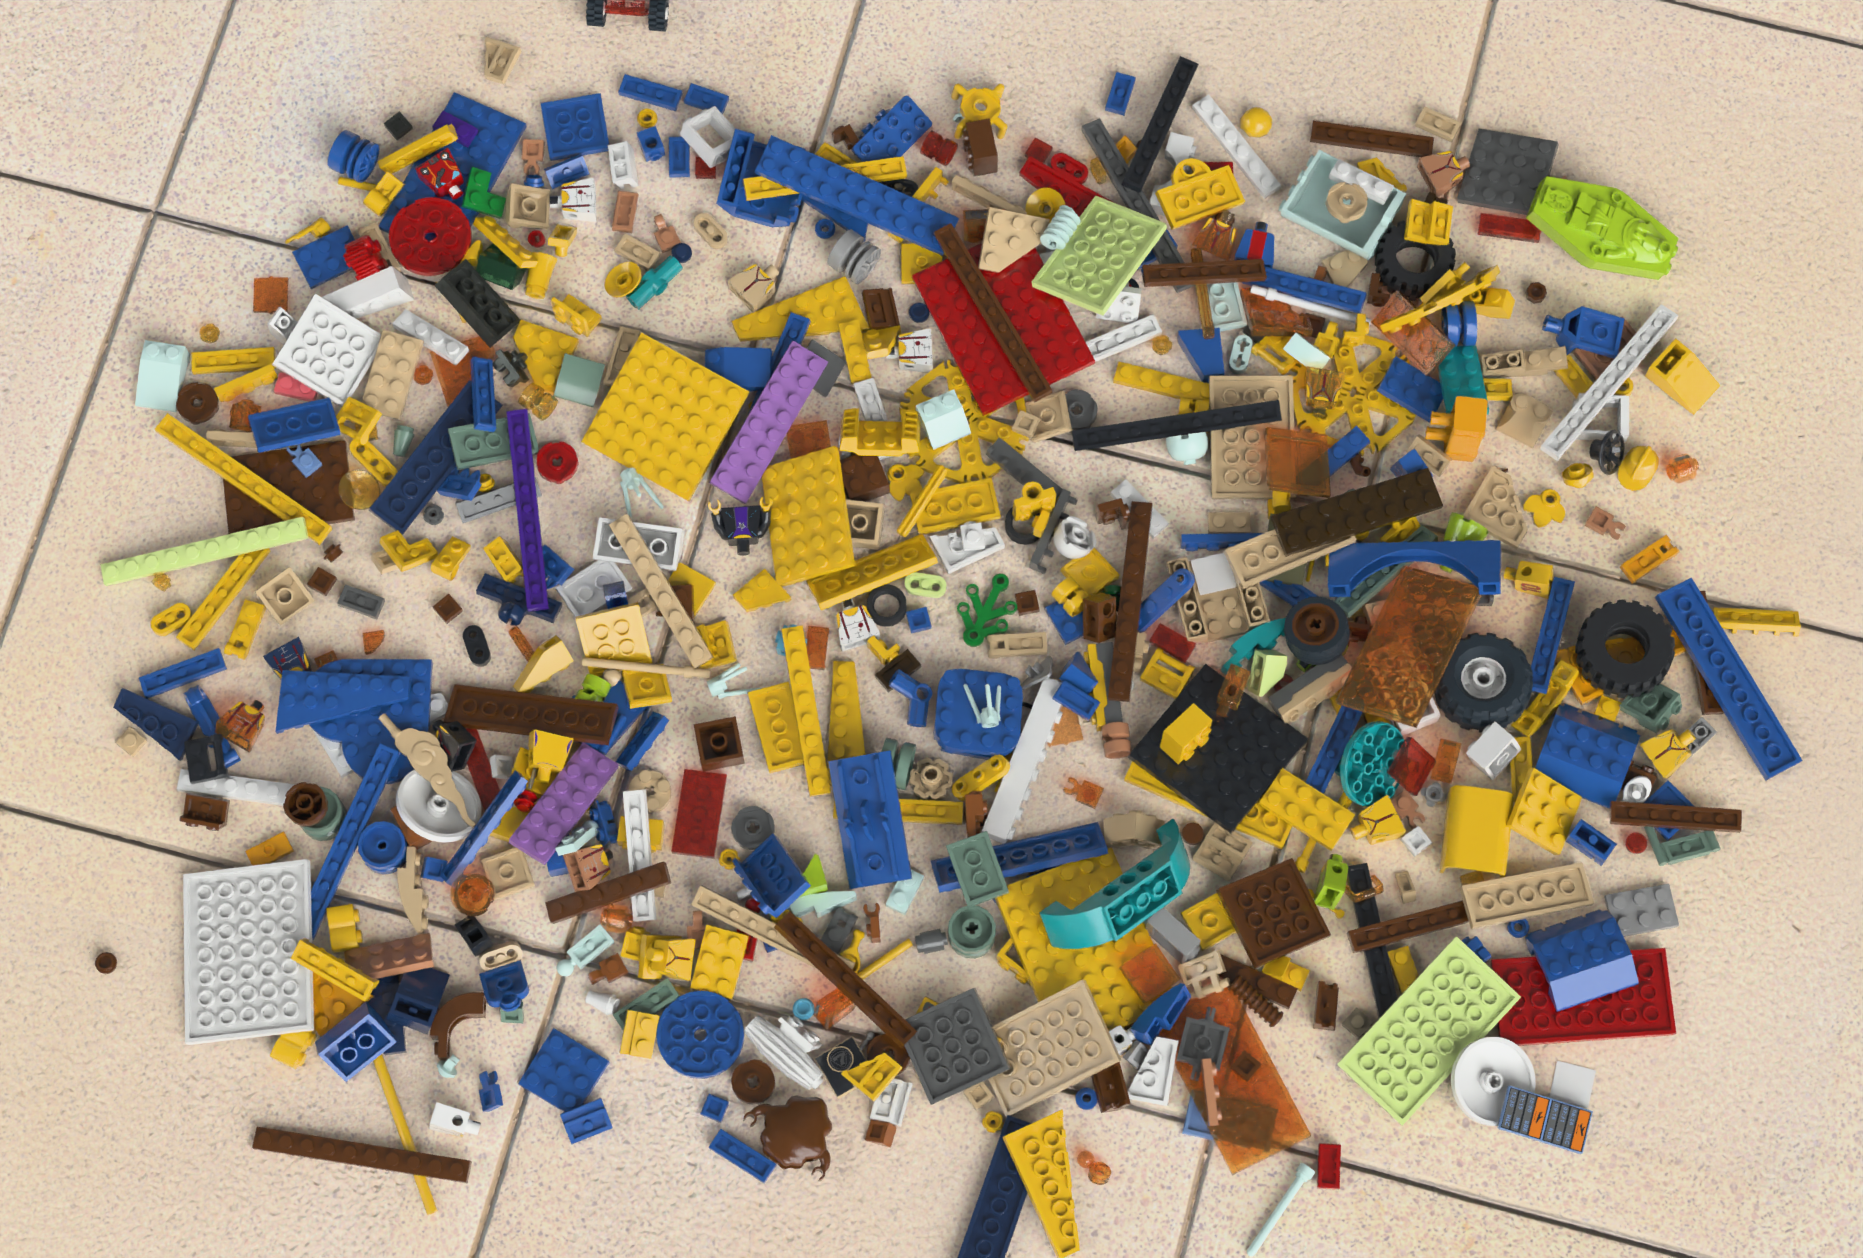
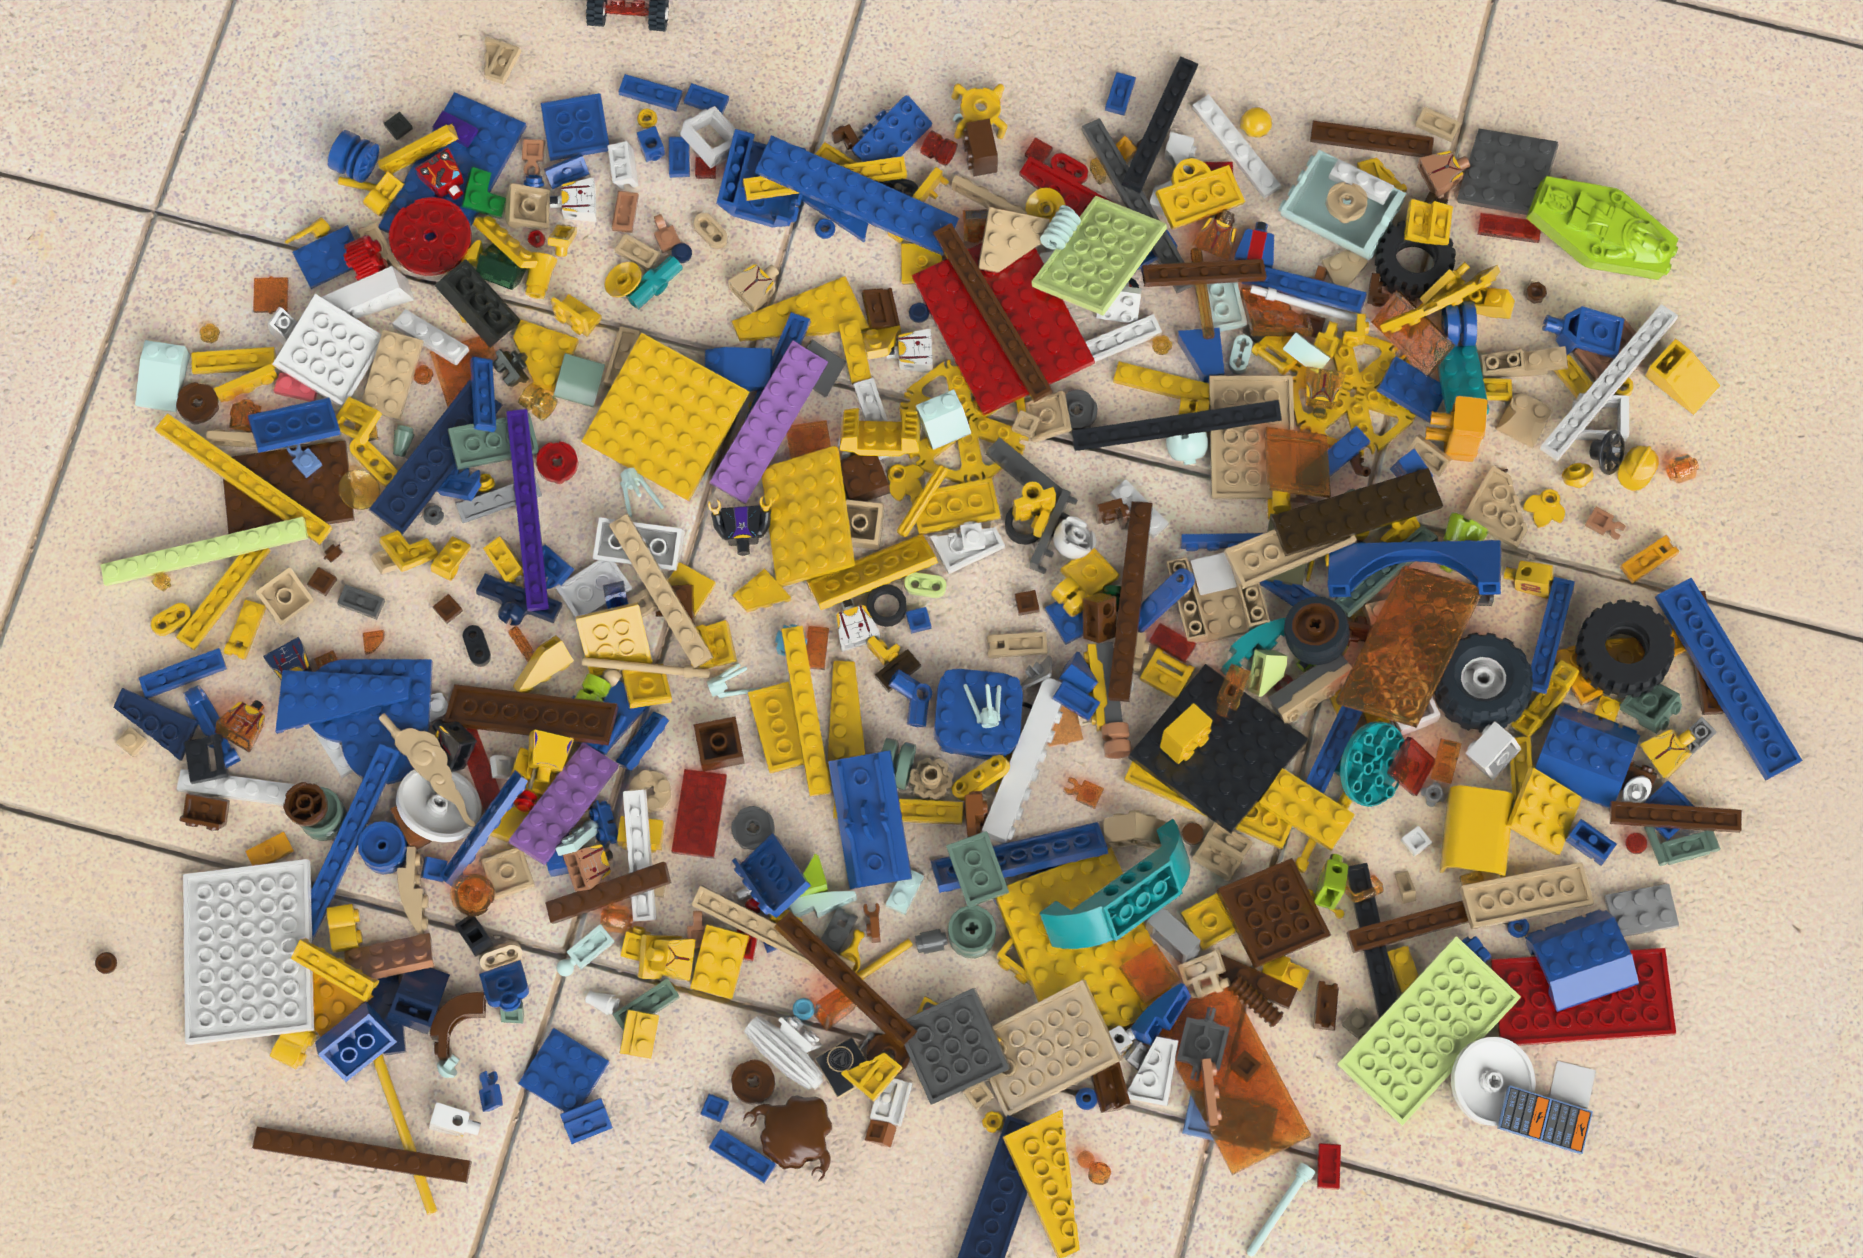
(611, 969): dark orange plate -> none
(695, 1012): blue plate -> none
(724, 855): yellow plate -> none
(854, 256): light grey wheel -> none
(985, 612): green plant -> none
(1228, 522): tan plate -> none
(1379, 823): yellow torso -> none
(1405, 808): nougat plate -> none
(1758, 620): yellow hinge -> none

